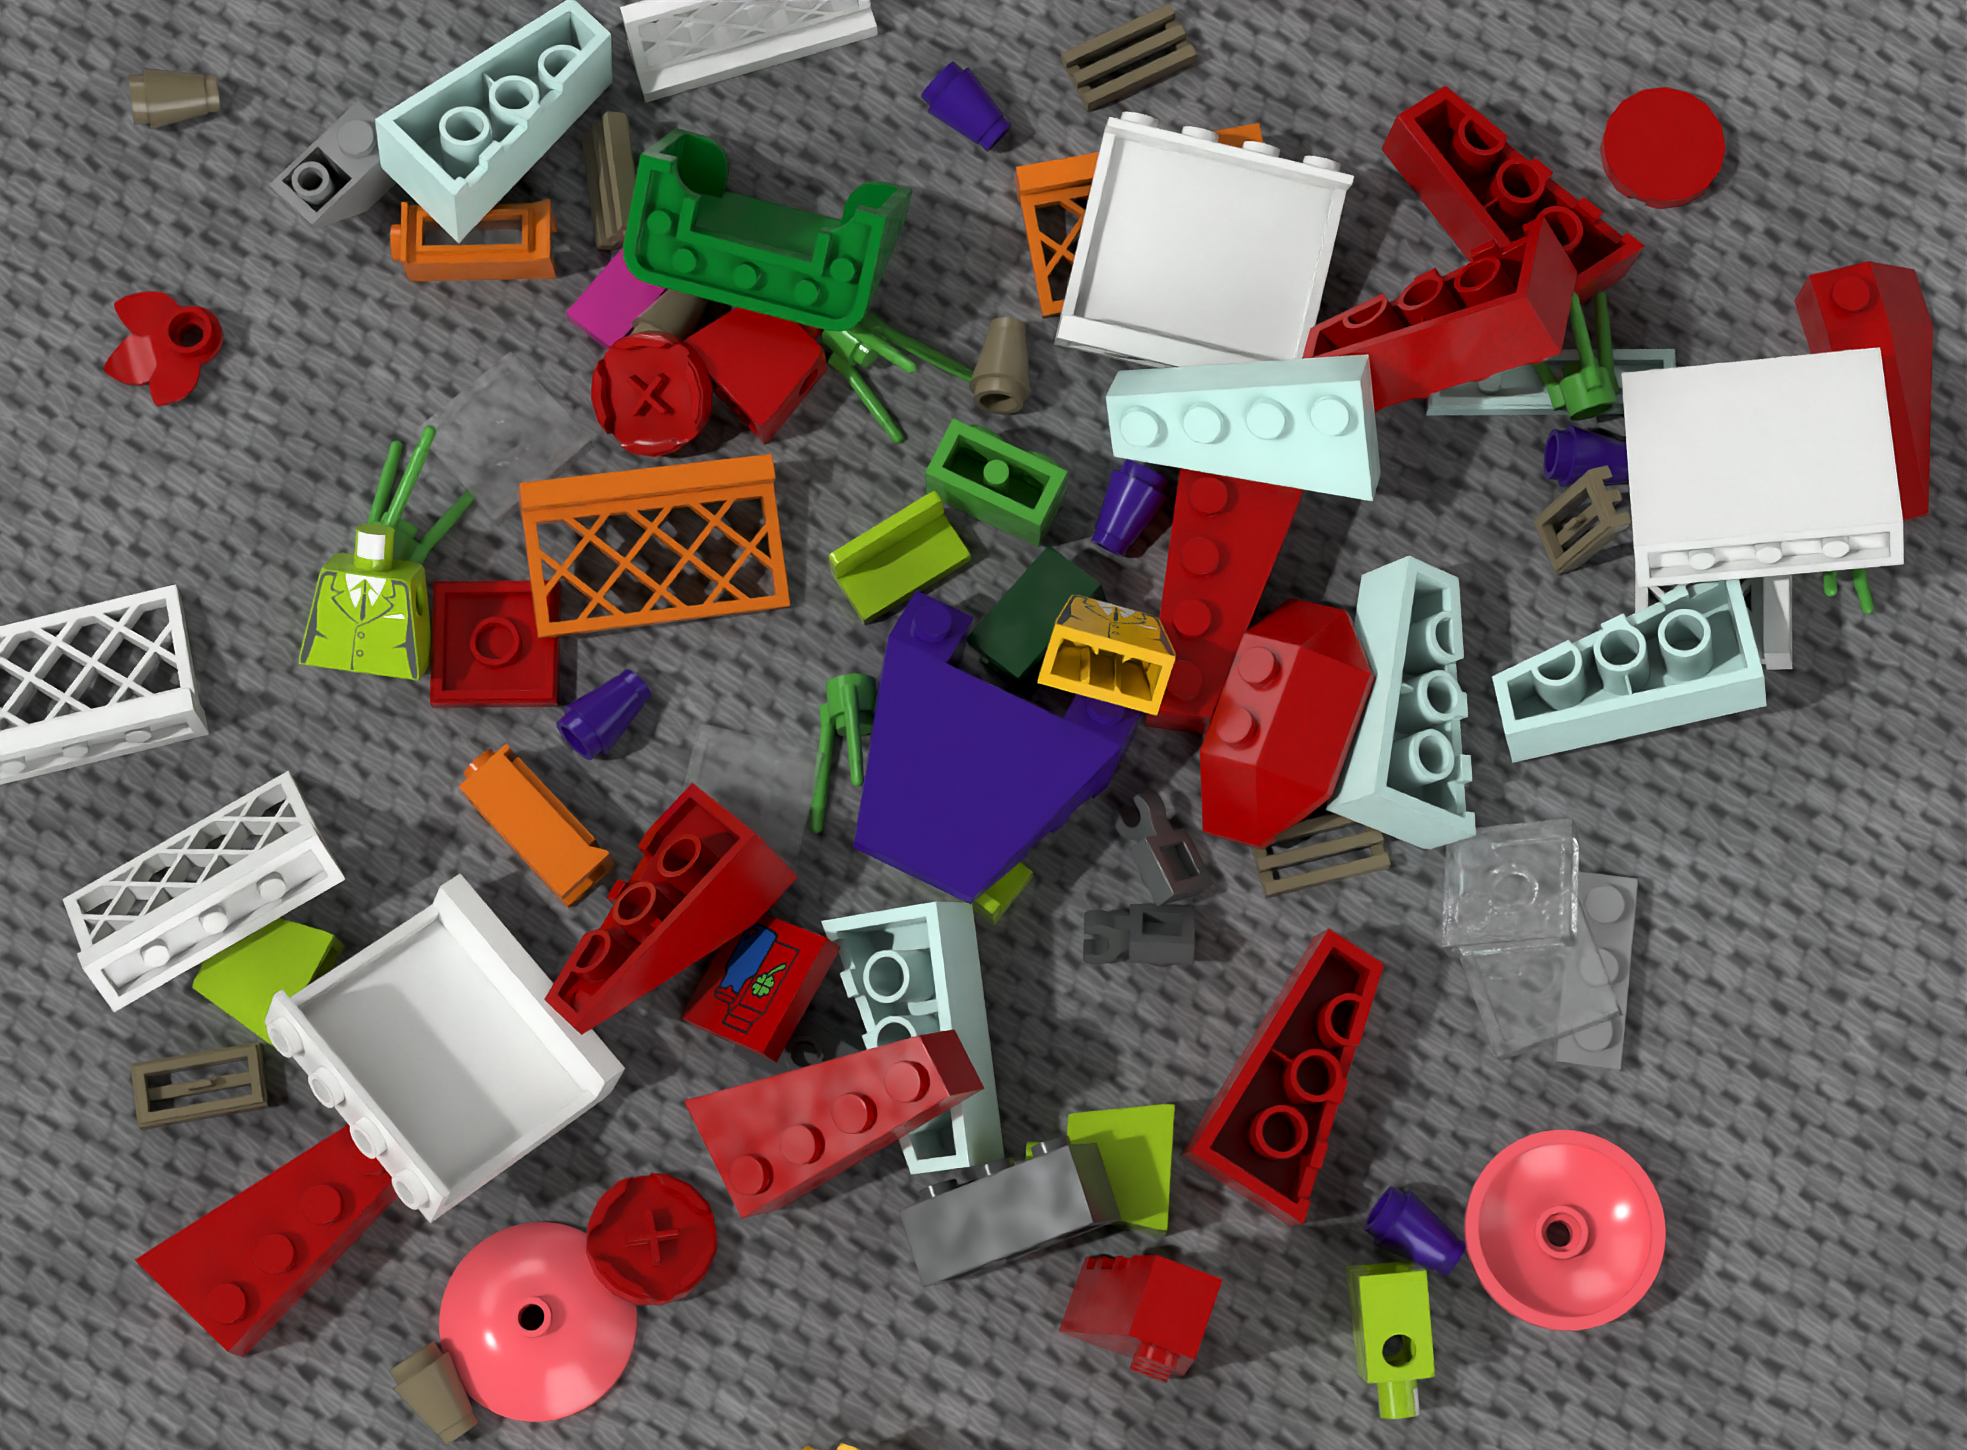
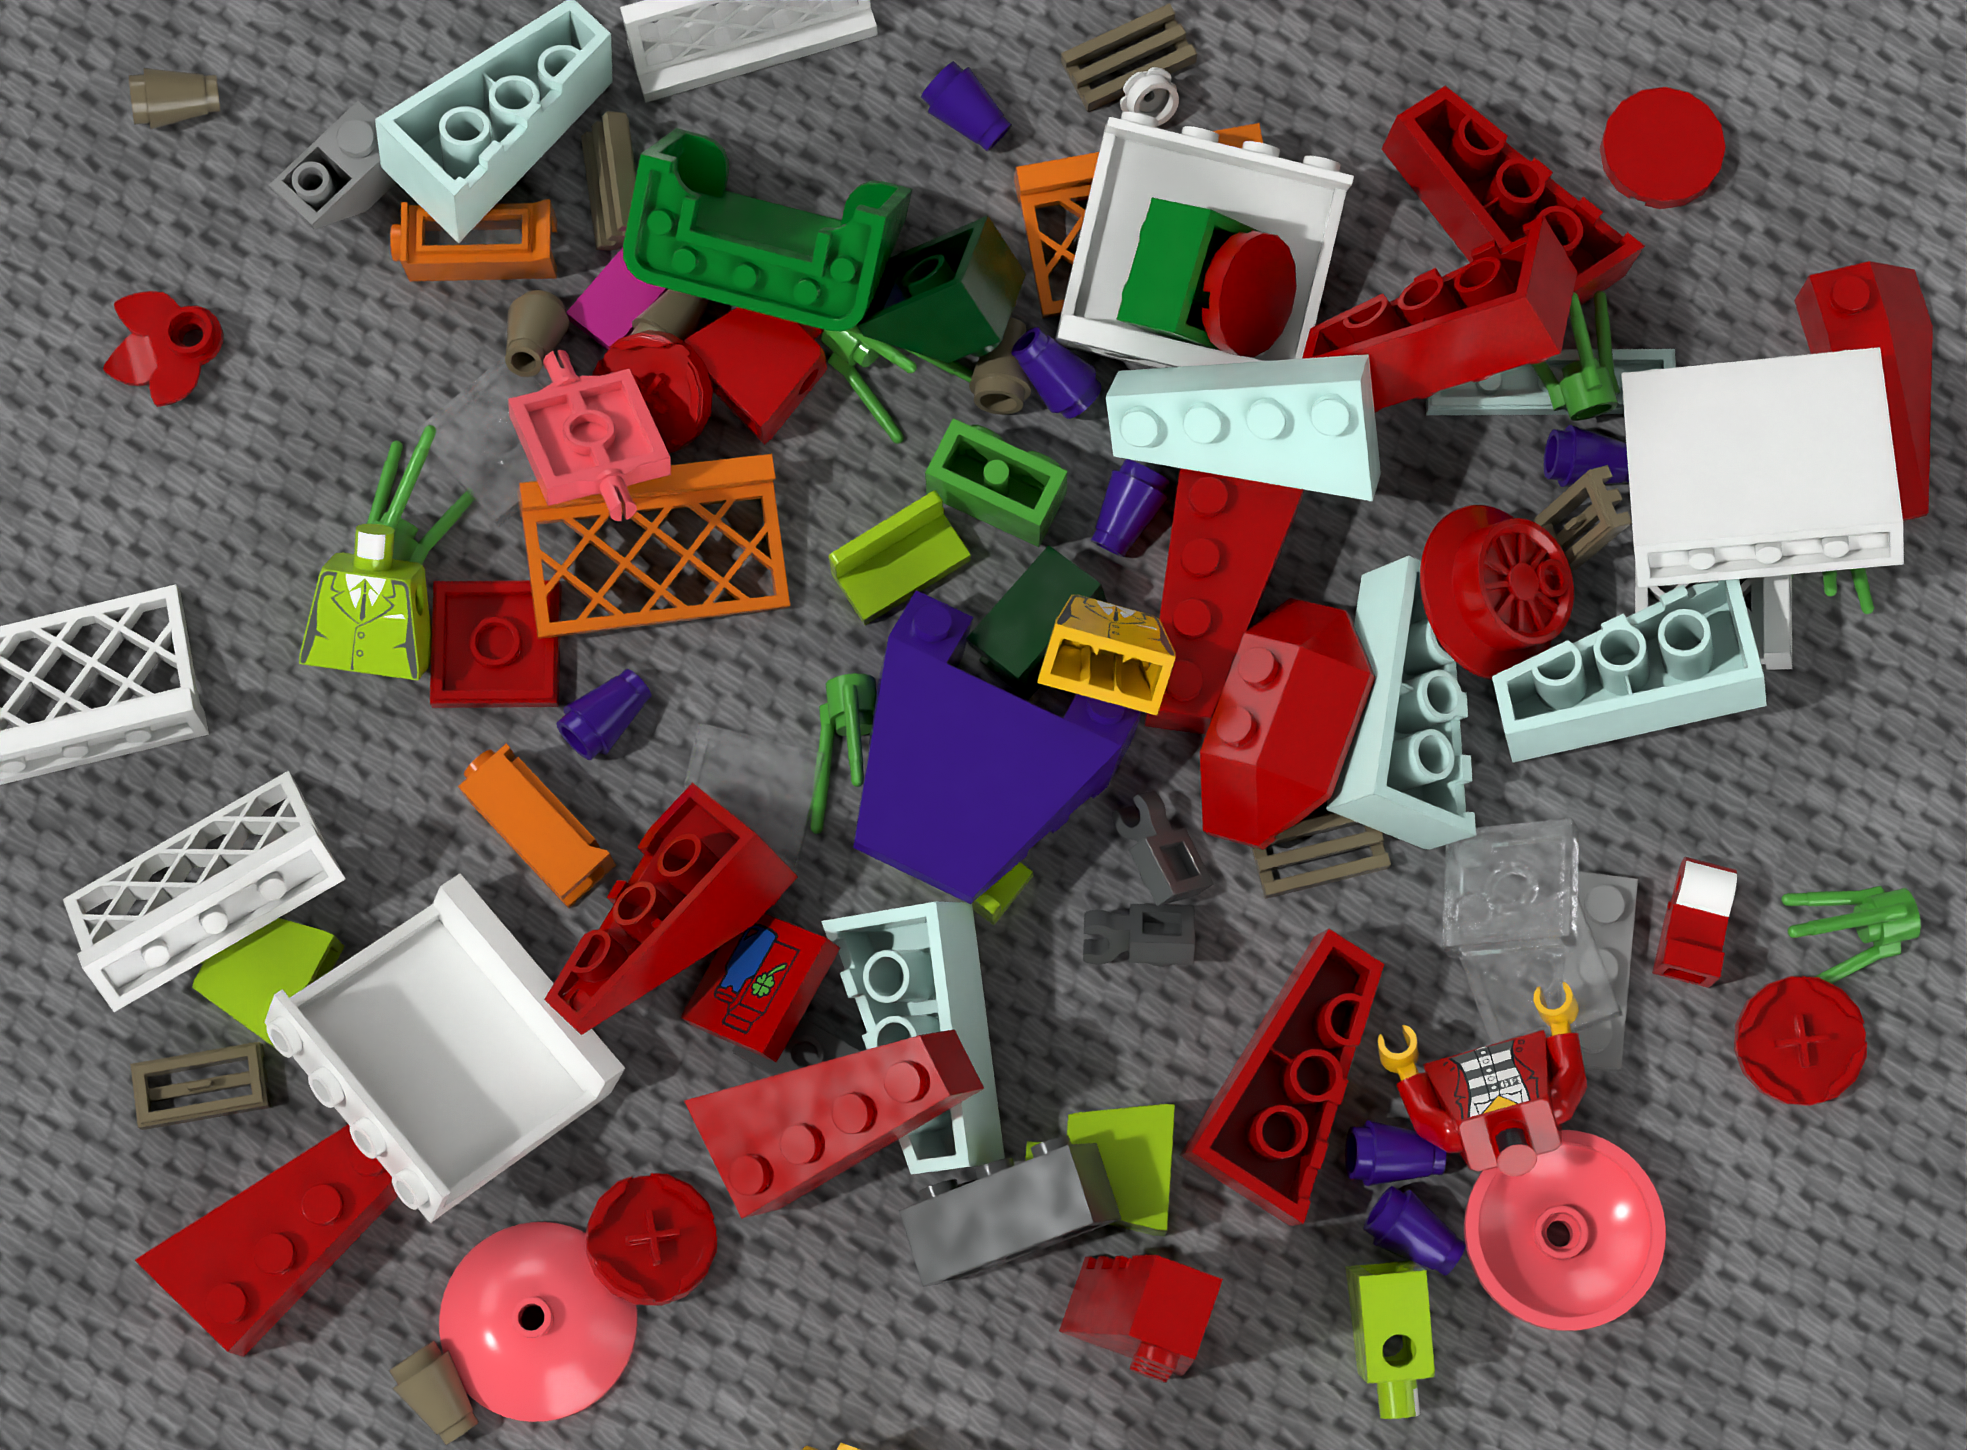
(533, 330): none -> dark tan cone
(589, 436): none -> coral plate
(947, 294): none -> dark green slope
(1058, 375): none -> dark purple cone
(1161, 101): none -> white plate
(1170, 270): none -> green slope
(1249, 293): none -> red tile
(1390, 1154): none -> dark purple cone
(1494, 588): none -> red wheel
(1500, 1099): none -> red torso
(1696, 923): none -> red leg
(1800, 1040): none -> red tile
(1878, 918): none -> bright green plant

